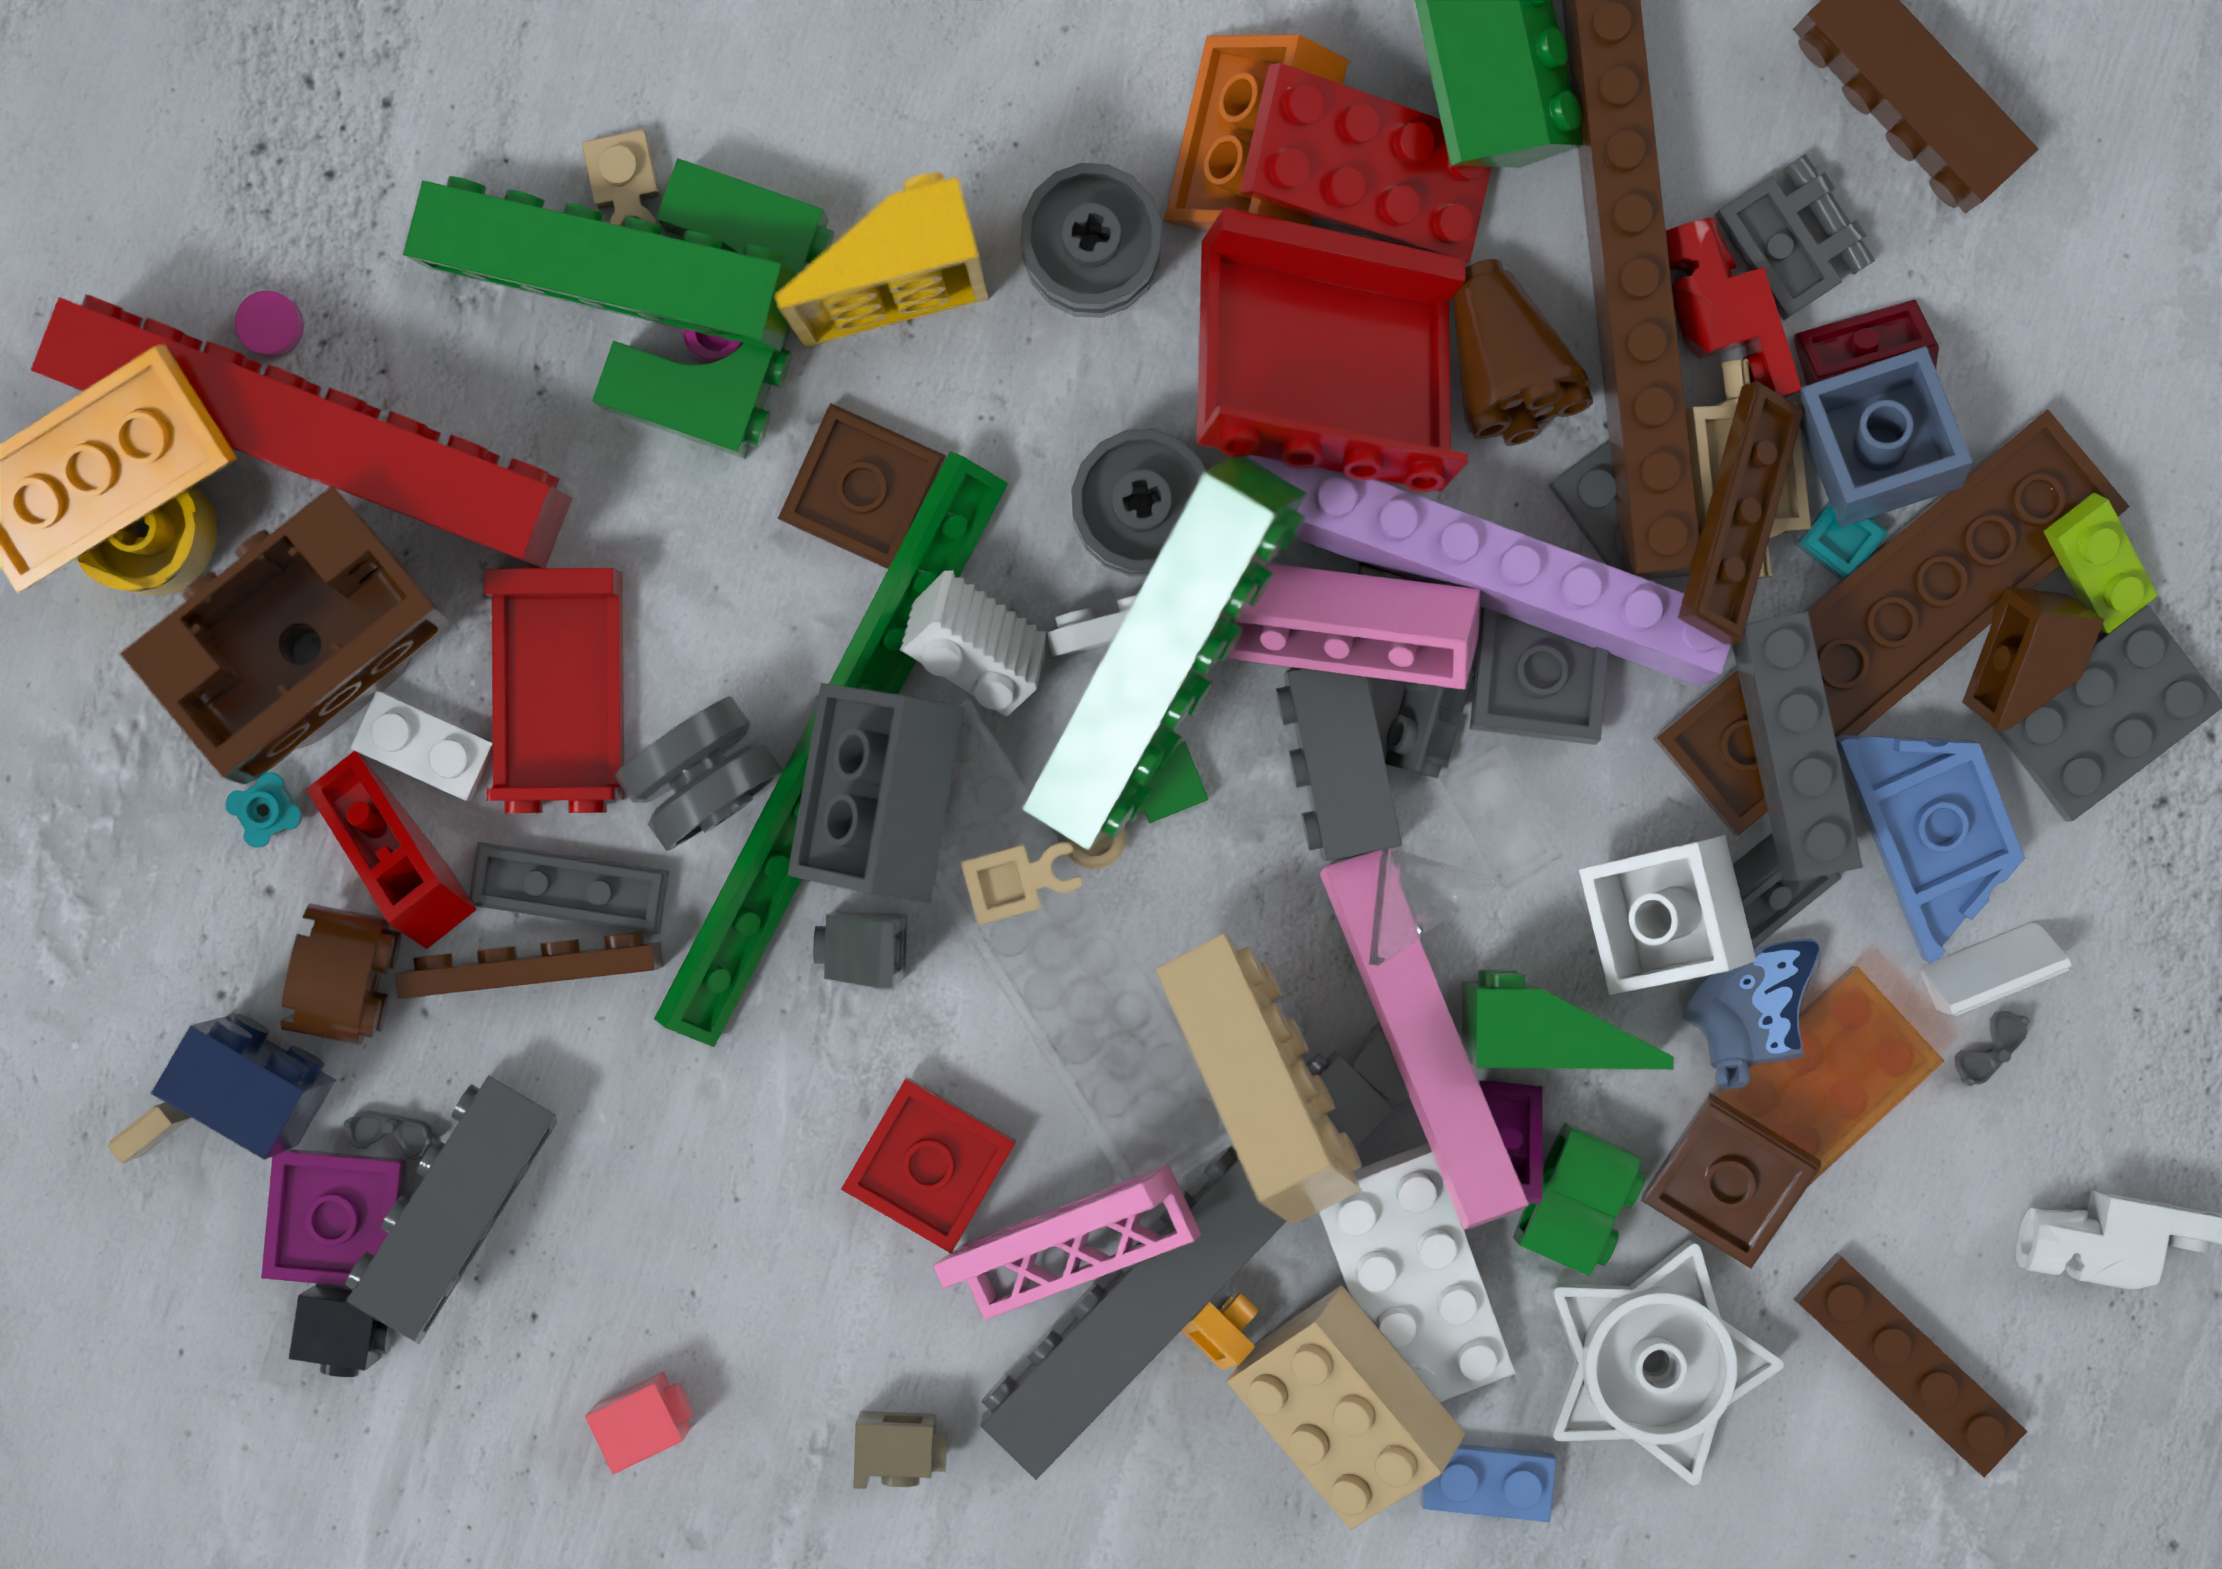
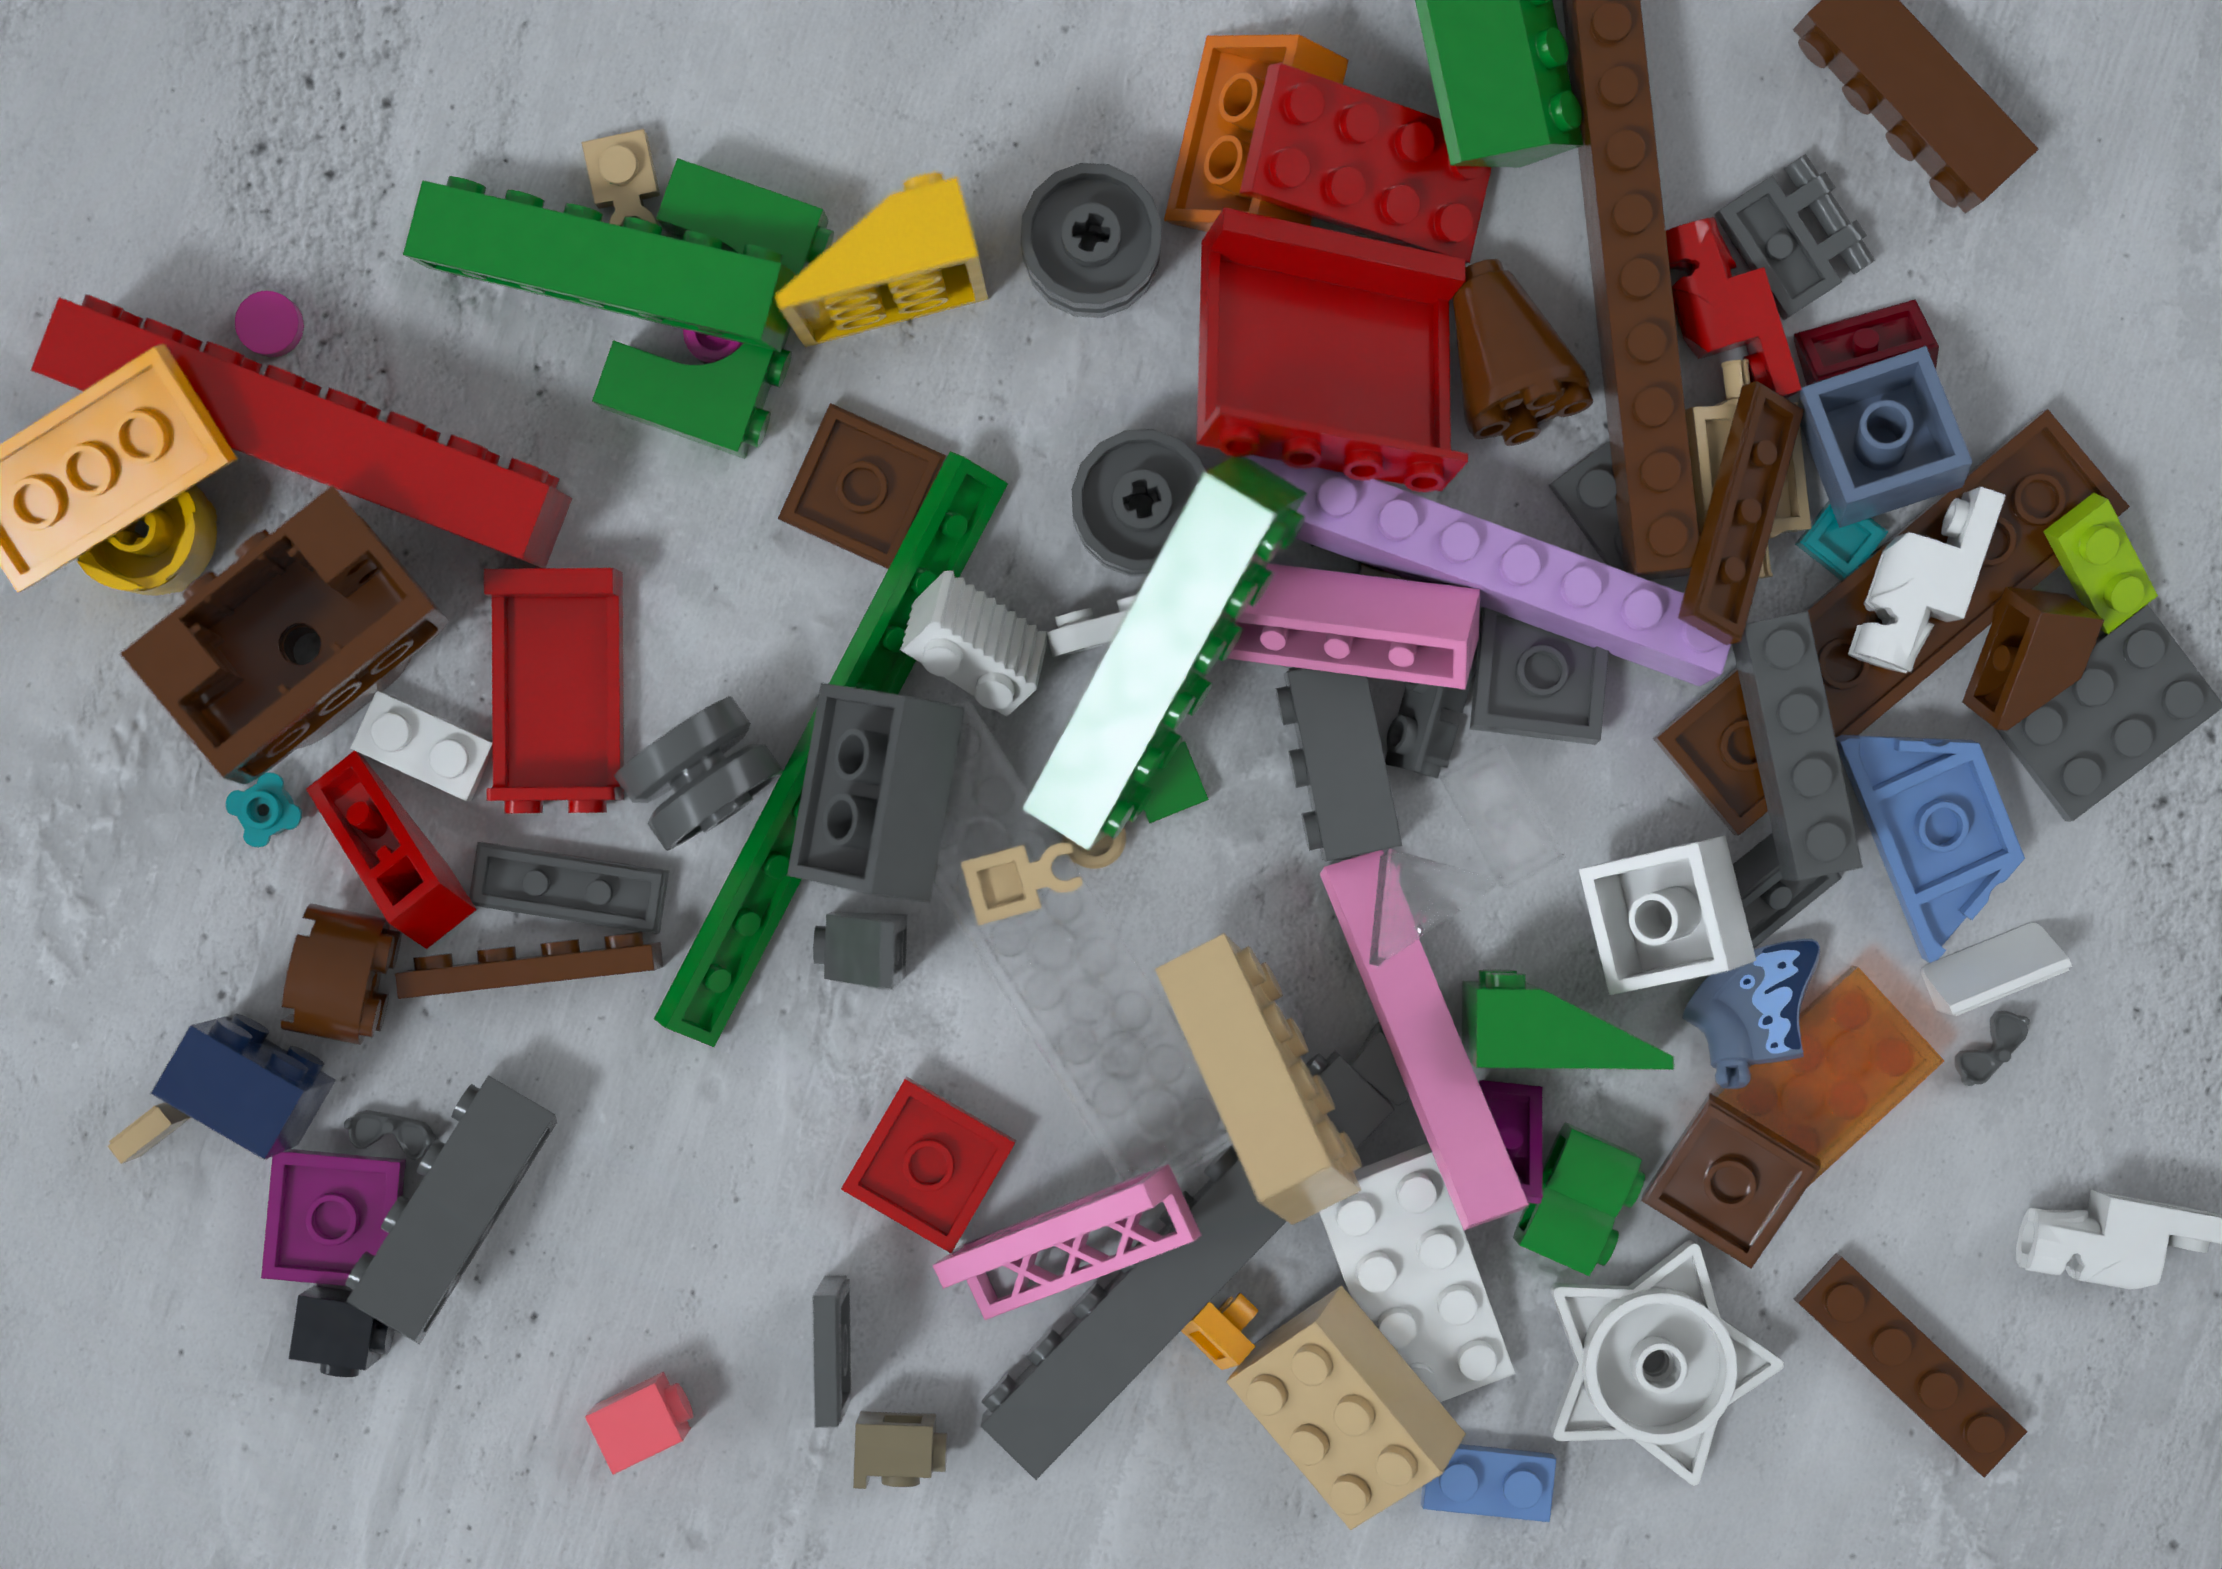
(831, 1351): none -> dark grey tile
(1926, 580): none -> white plate

